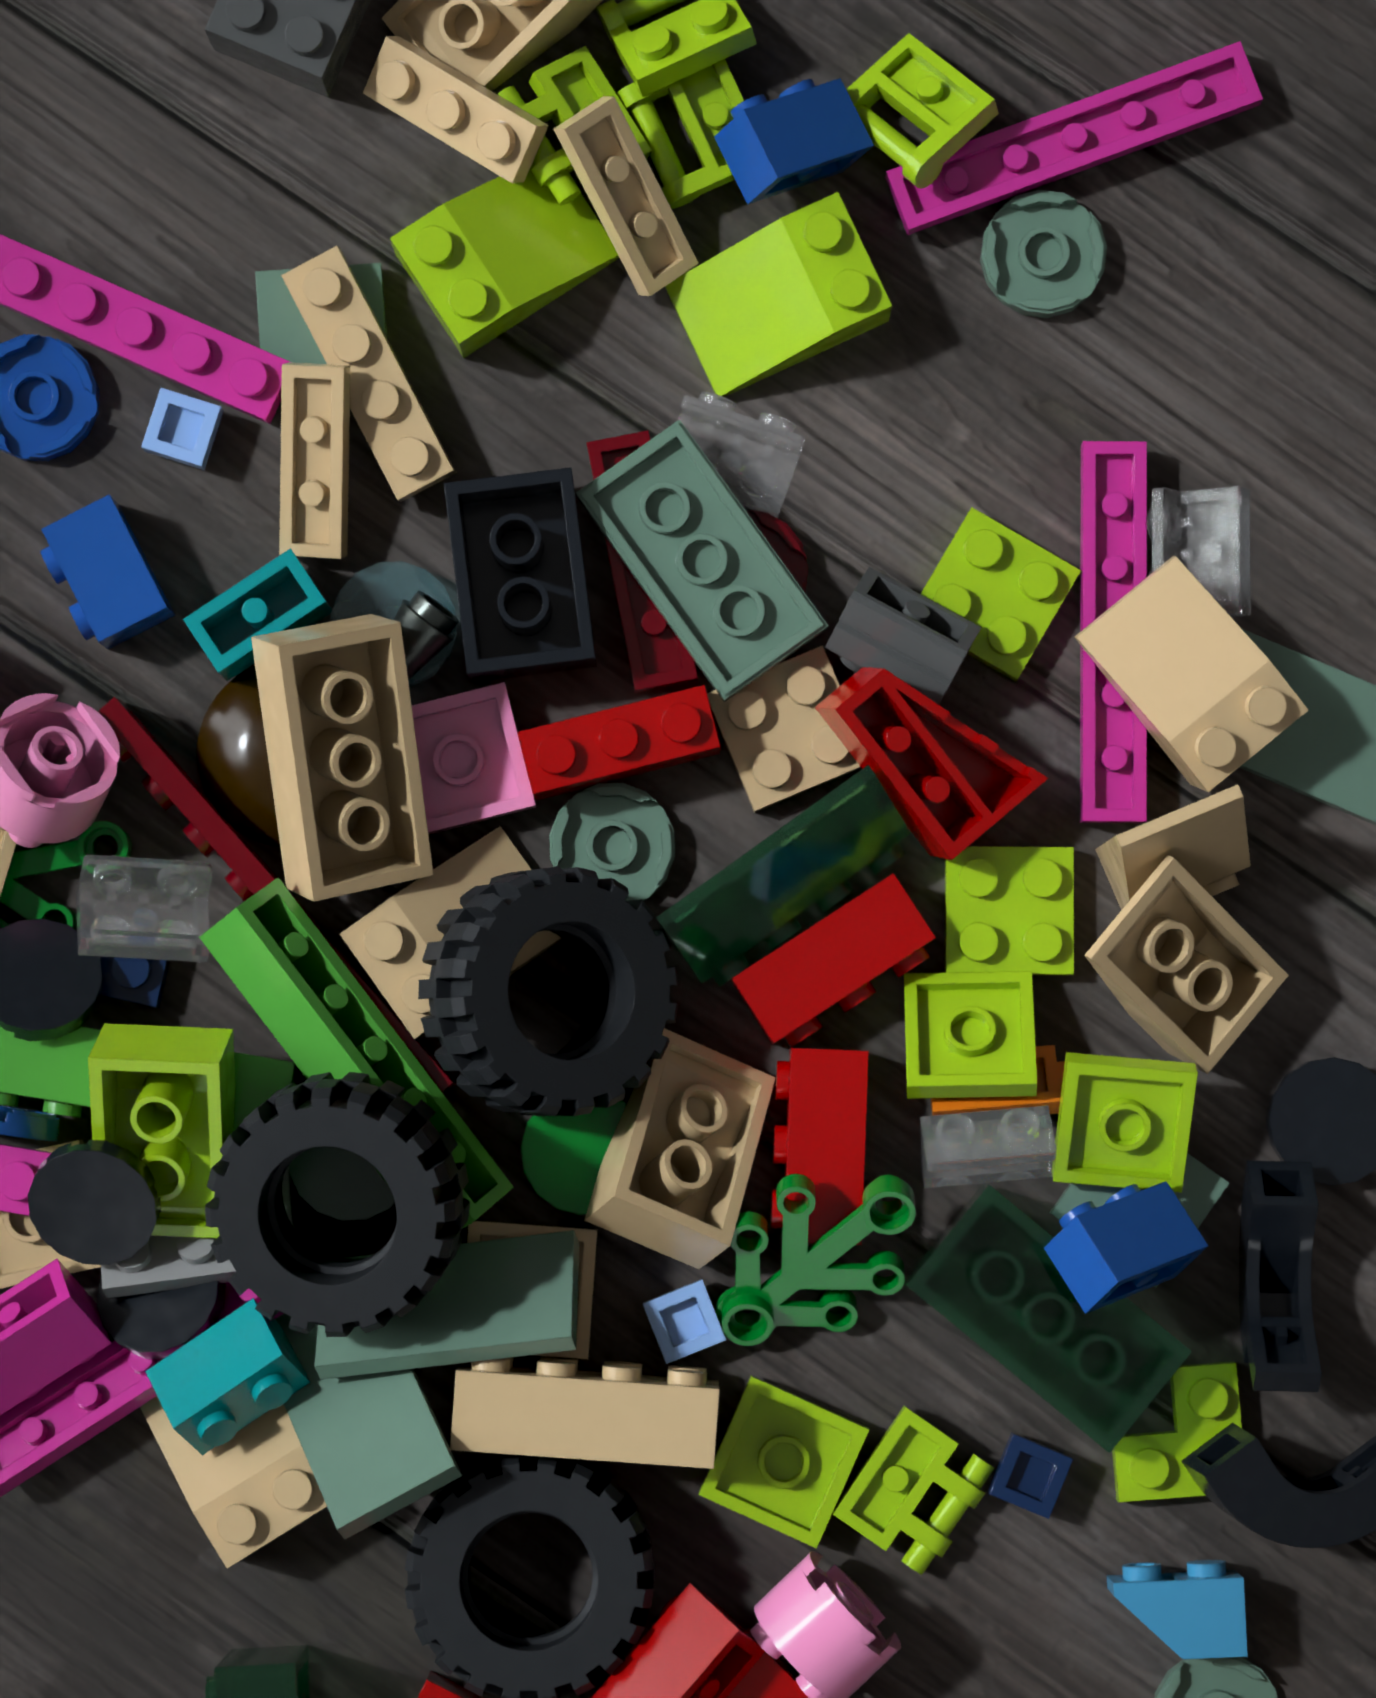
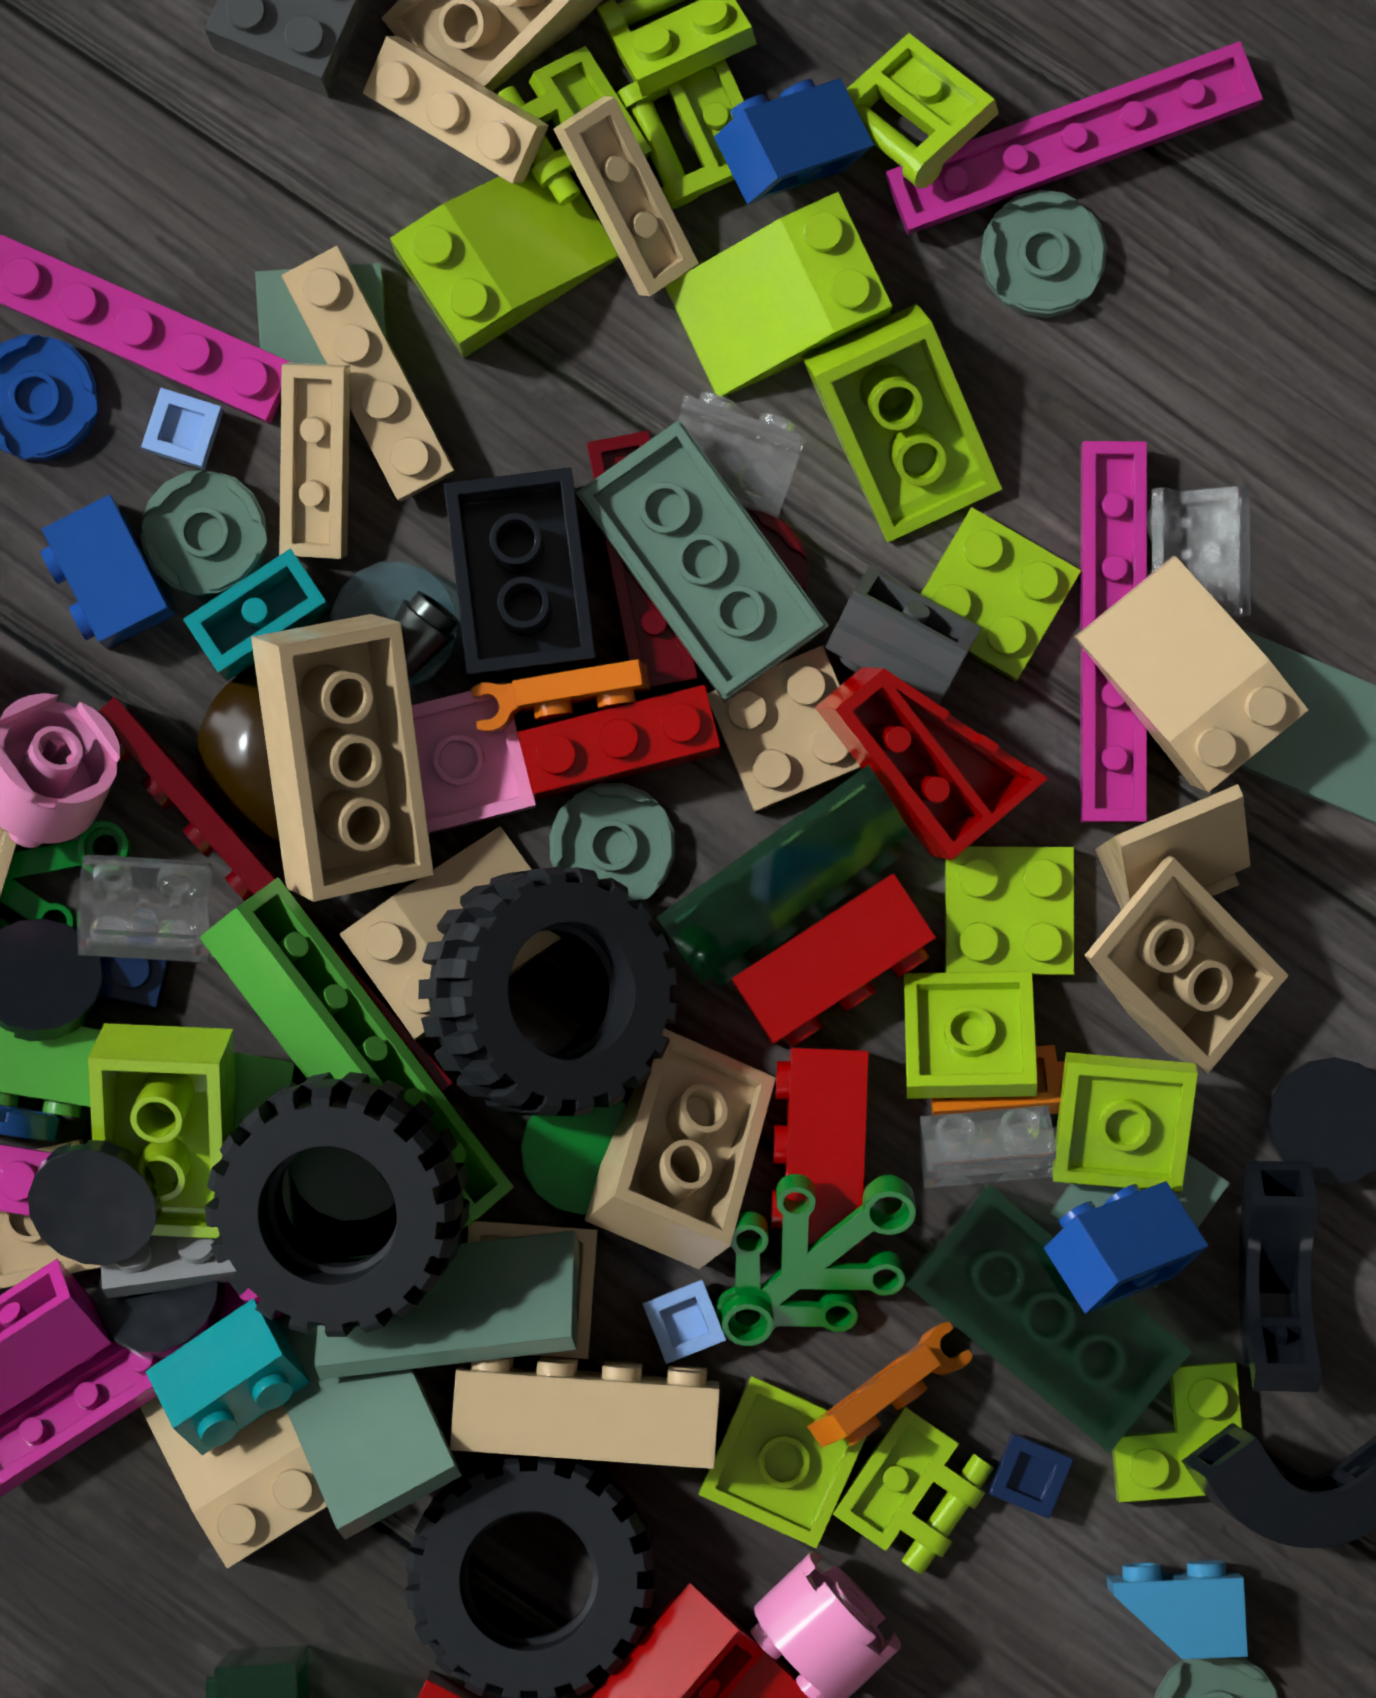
(204, 532): none -> sand green tile
(555, 693): none -> orange plate
(894, 1384): none -> orange plate
(902, 422): none -> lime slope

